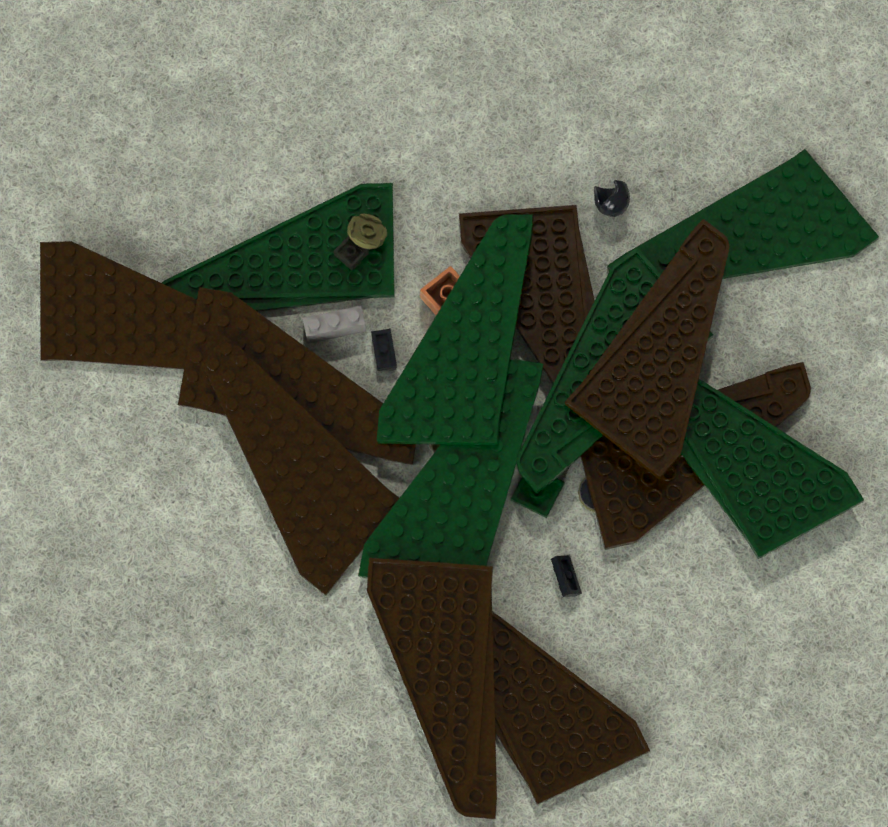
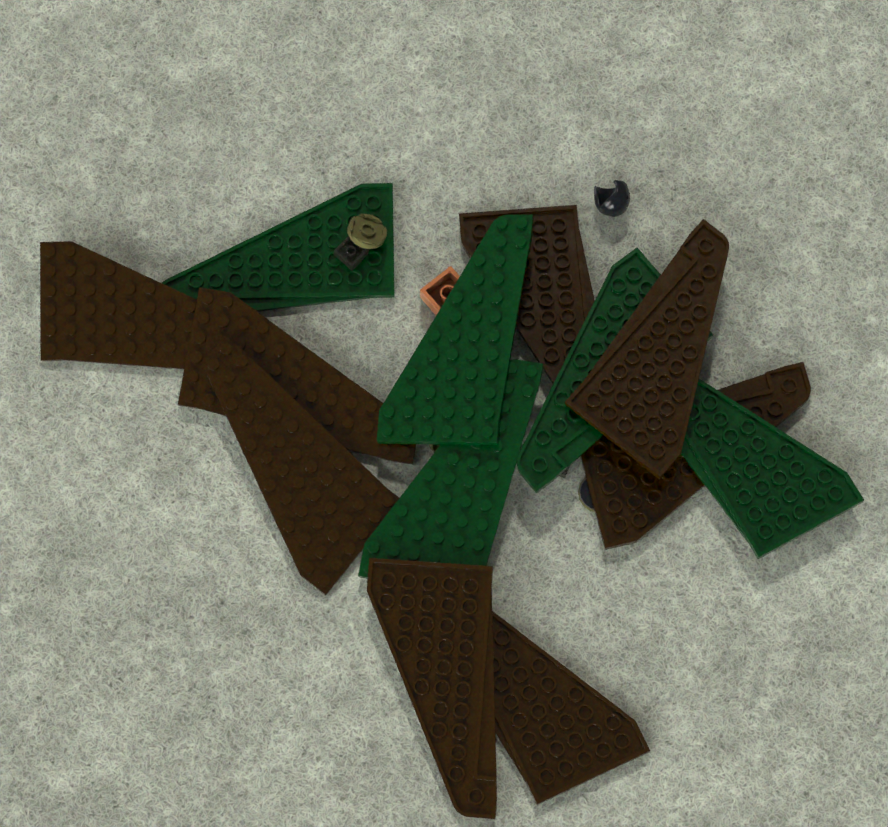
(334, 324): light grey brick -> none
(384, 349): black plate -> none
(542, 501): dark green tile -> none
(566, 576): black plate -> none
(774, 223): dark green wing -> none

